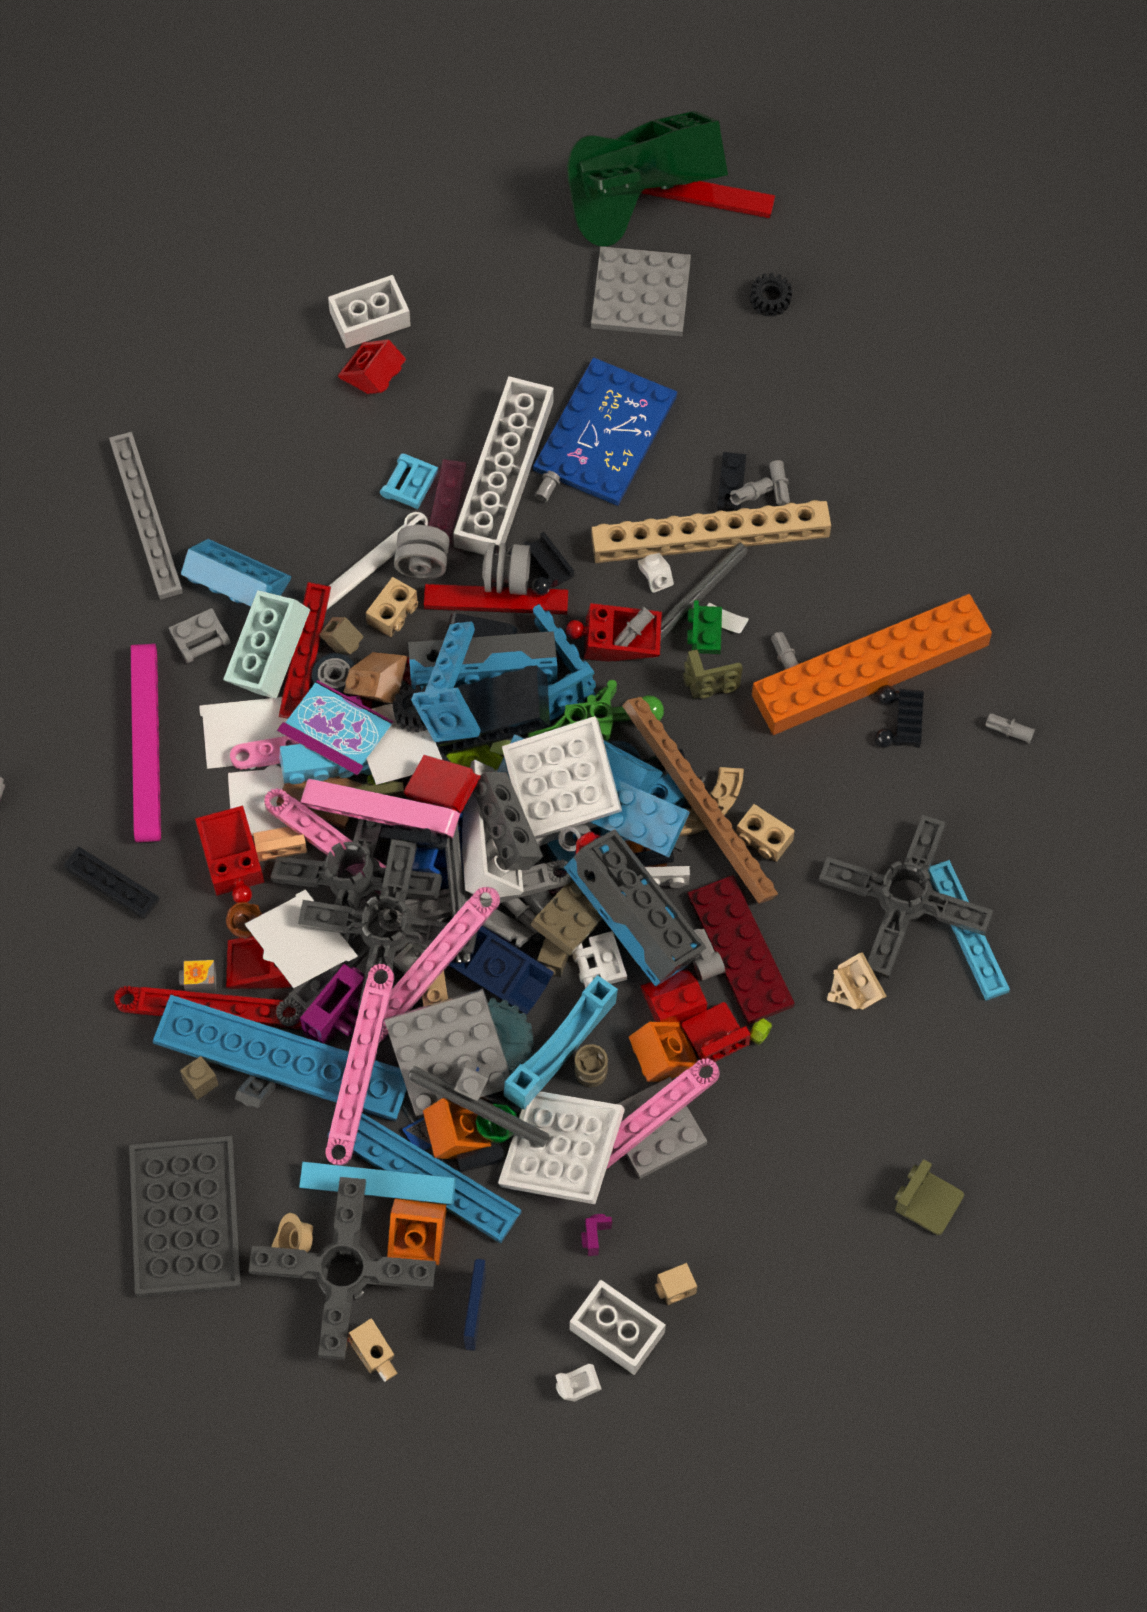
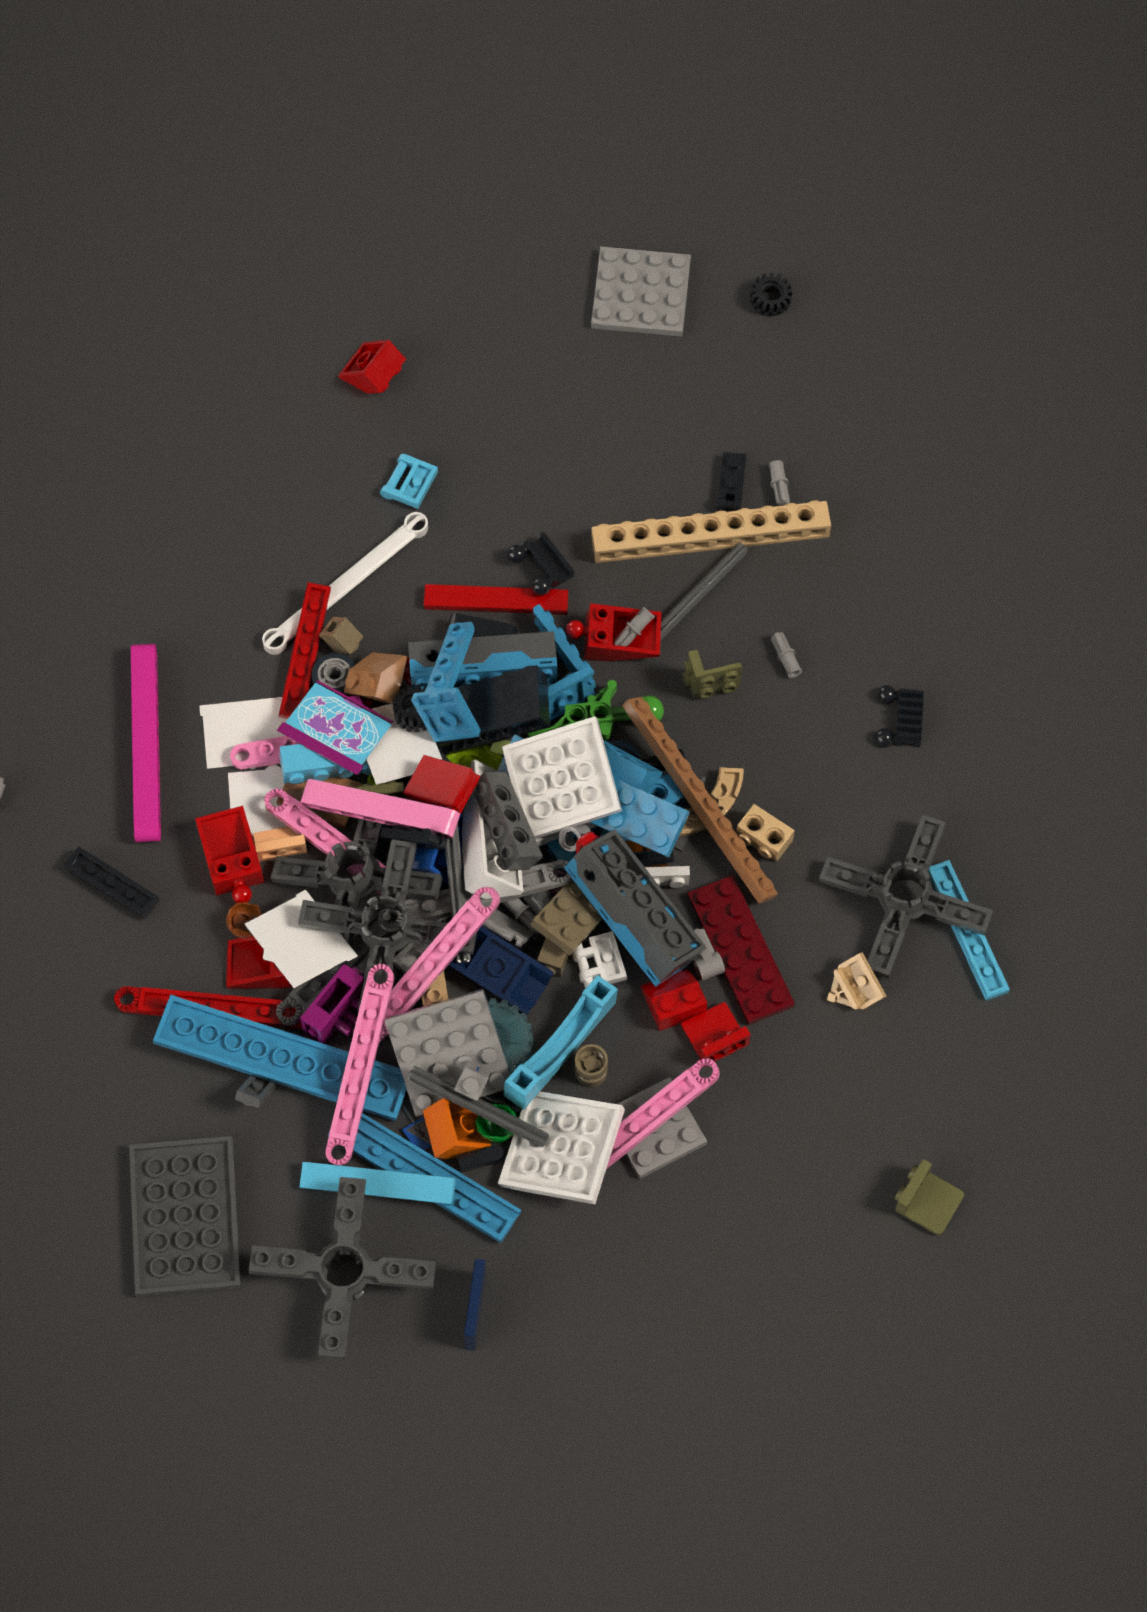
(145, 515): light grey plate -> none
(196, 630): light grey plate -> none
(198, 976): brick -> none
(199, 1077): dark tan brick -> none
(231, 572): dark azure slope -> none
(267, 644): light aqua slope -> none
(293, 1234): tan piece -> none
(368, 1339): tan torso -> none
(369, 311): white brick -> none
(387, 605): tan brick -> none
(416, 1230): orange slope -> none
(421, 552): light grey wheel -> none
(448, 496): clear pink plate -> none
(503, 466): white brick -> none
(507, 568): light grey wheel -> none
(547, 486): light grey pin -> none
(578, 1383): white bracket -> none
(590, 1237): magenta bracket -> none
(605, 431): blue plate -> none
(612, 173): dark green brick -> none
(617, 1327): white brick -> none
(656, 571): white bracket -> none
(662, 1050): orange slope -> none
(676, 1284): tan brick -> none
(706, 628): green bracket -> none
(718, 197): red tile -> none
(731, 621): white sticker -> none
(751, 491): light grey pin -> none
(760, 1031): lime tile -> none
(871, 663): orange brick -> none
(1010, 728): light grey axle -> none

